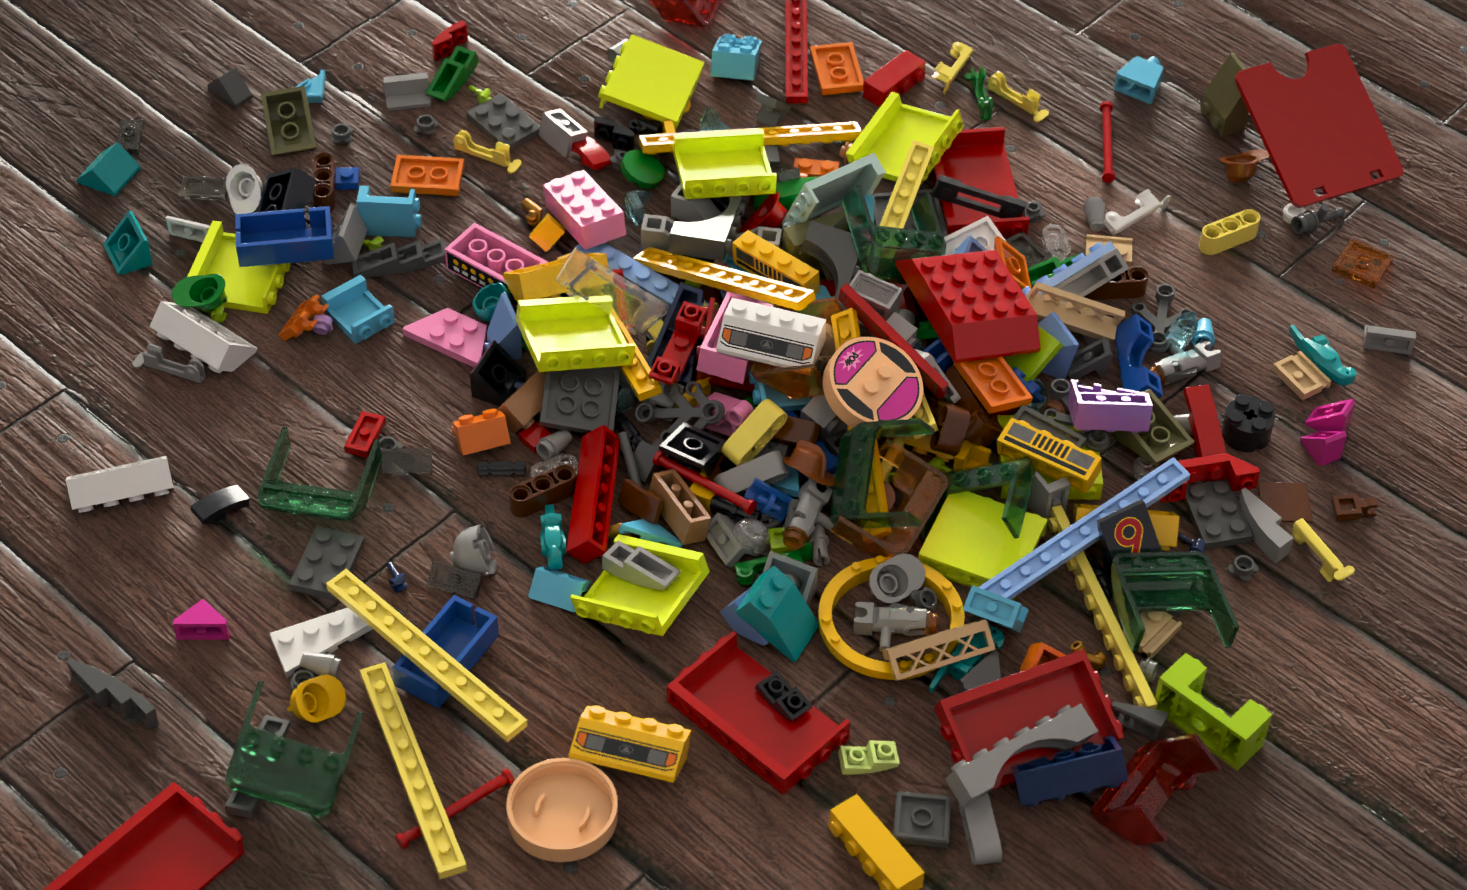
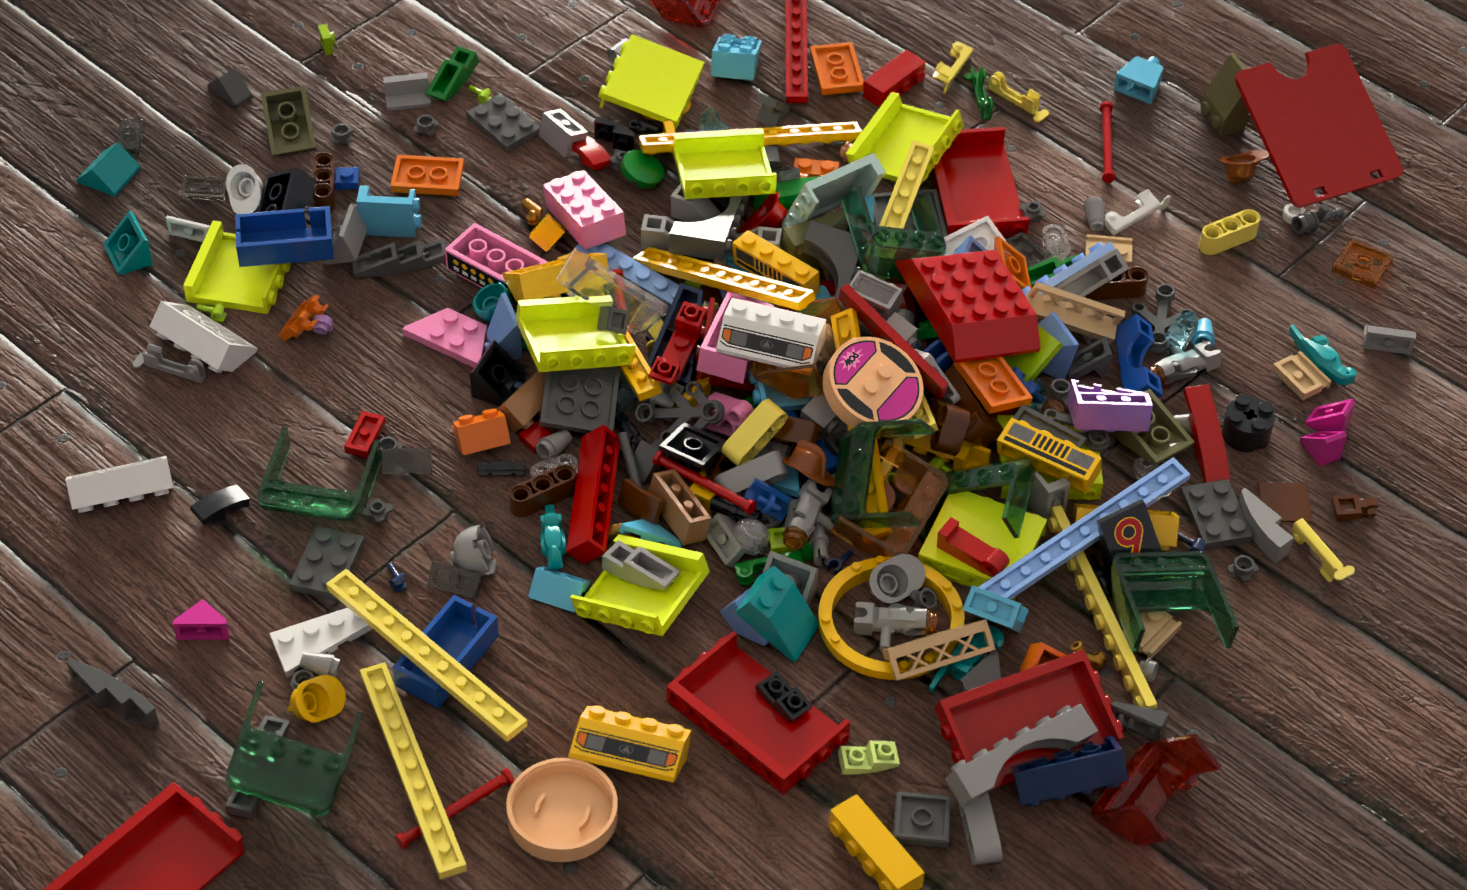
(200, 291): green piece -> none
(315, 88): medium azure tile -> none
(327, 39): none -> lime plate
(357, 310): medium azure panel -> none
(374, 243): lime hand -> none
(378, 511): none -> dark grey plate
(445, 42): red slope -> none
(499, 156): light yellow piece -> none
(613, 320): none -> dark grey slope
(634, 205): clear light blue plate -> none
(835, 562): none -> dark blue hand
(948, 189): black container -> none
(970, 549): none -> red leg
(1228, 738): lime plate -> none
(1238, 472): red slope -> none

